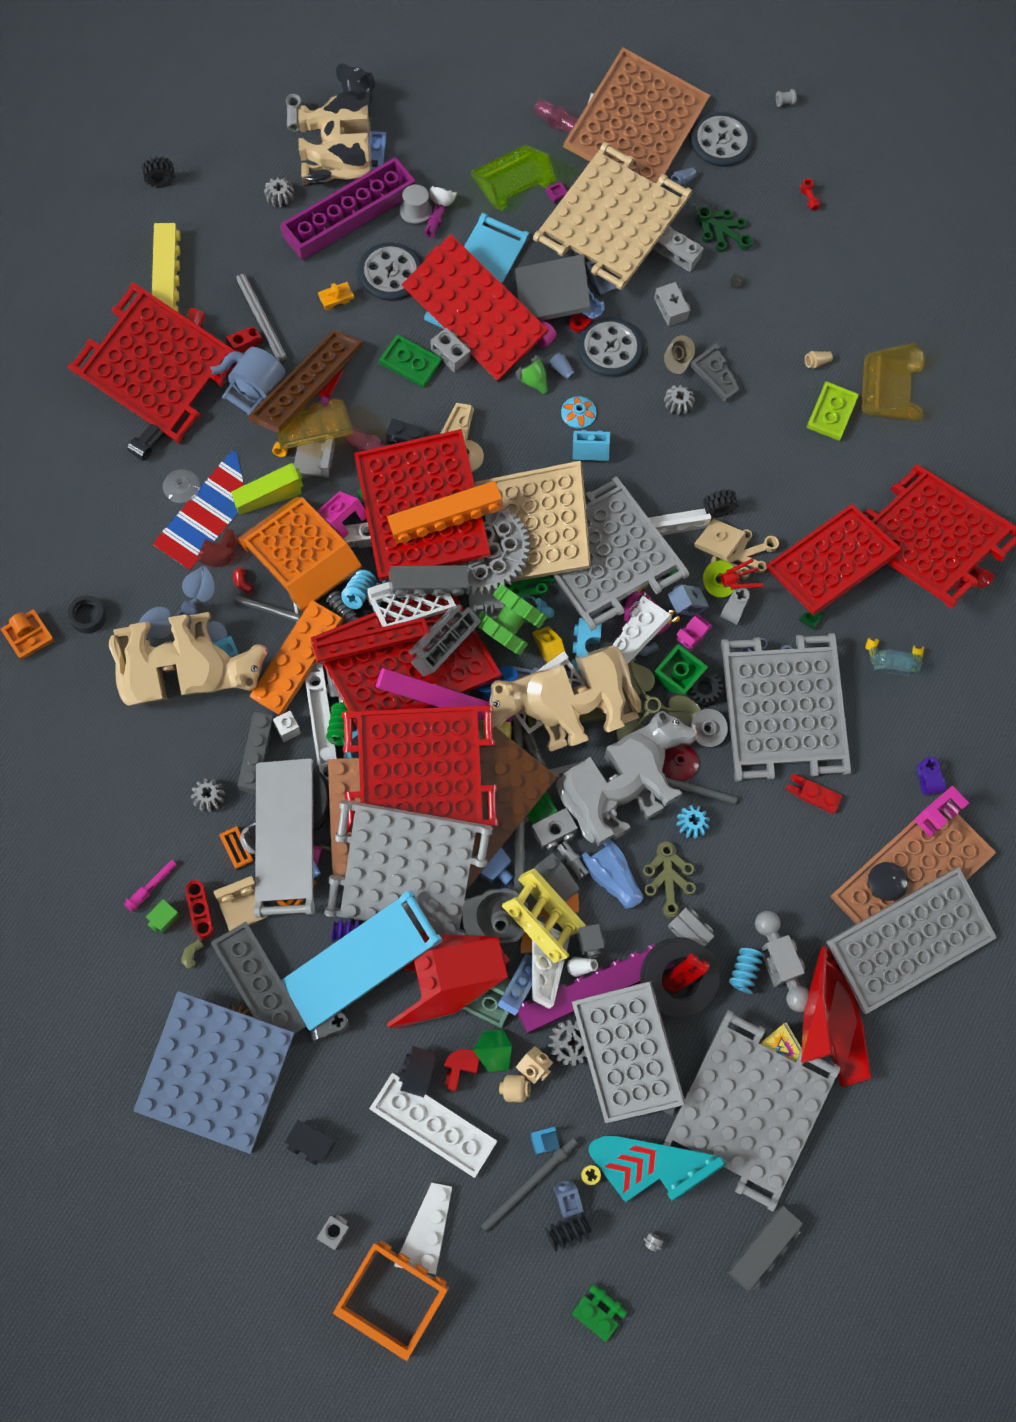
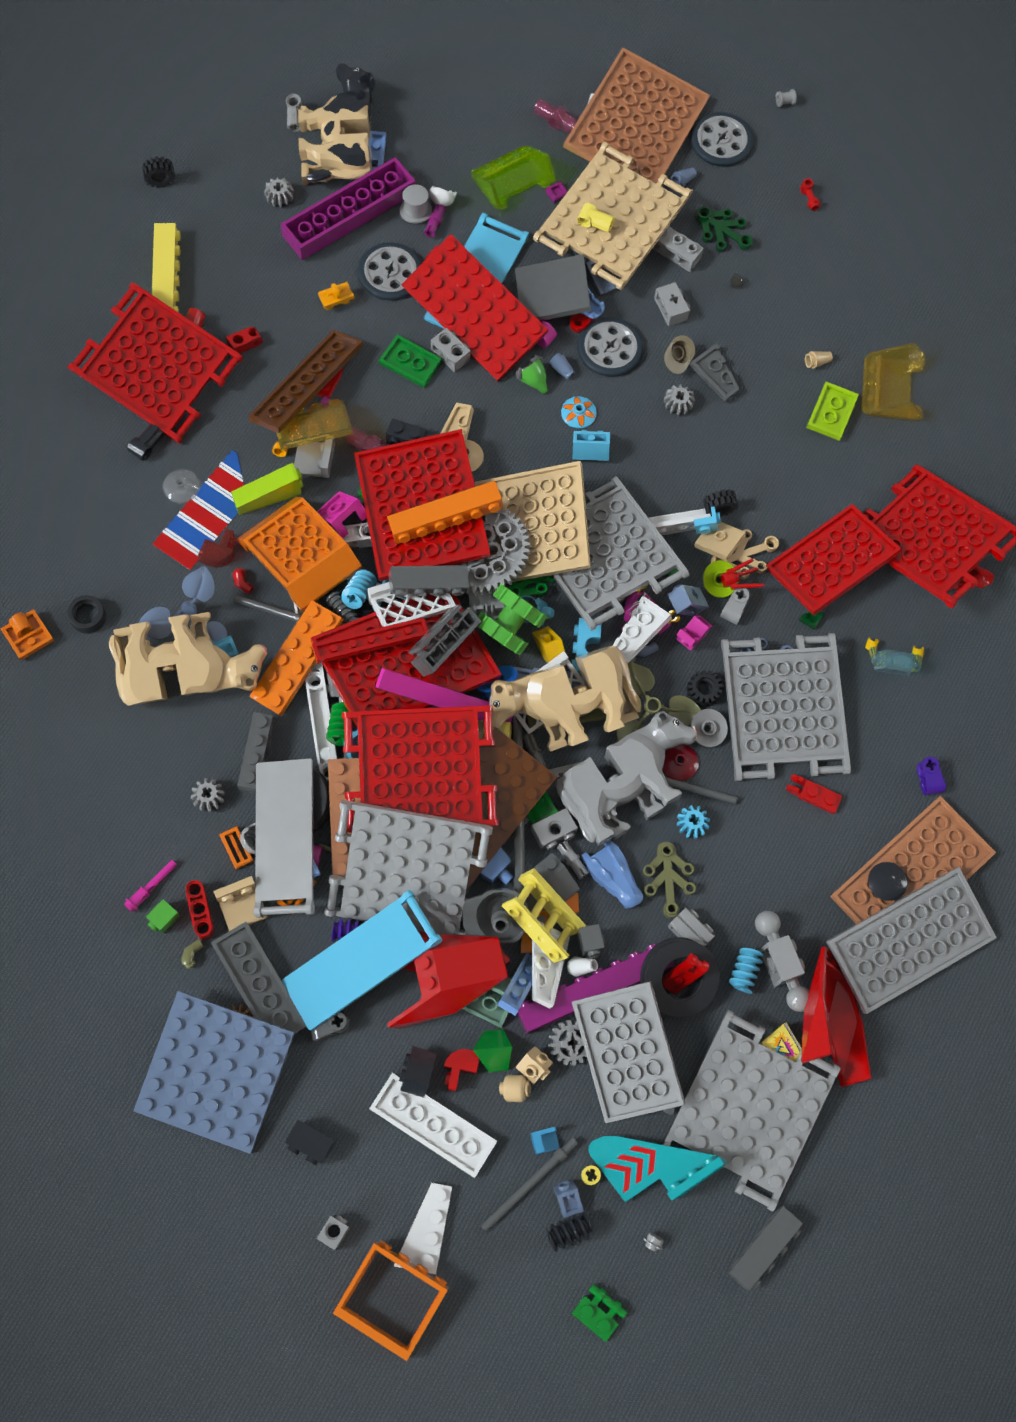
(253, 376): sand blue piece -> none
(261, 317): light grey axle -> none
(286, 726): white brick -> none
(591, 216): none -> light yellow piece
(679, 671): green slope -> none
(707, 524): none -> medium azure bracket
(943, 804): dark pink panel -> none

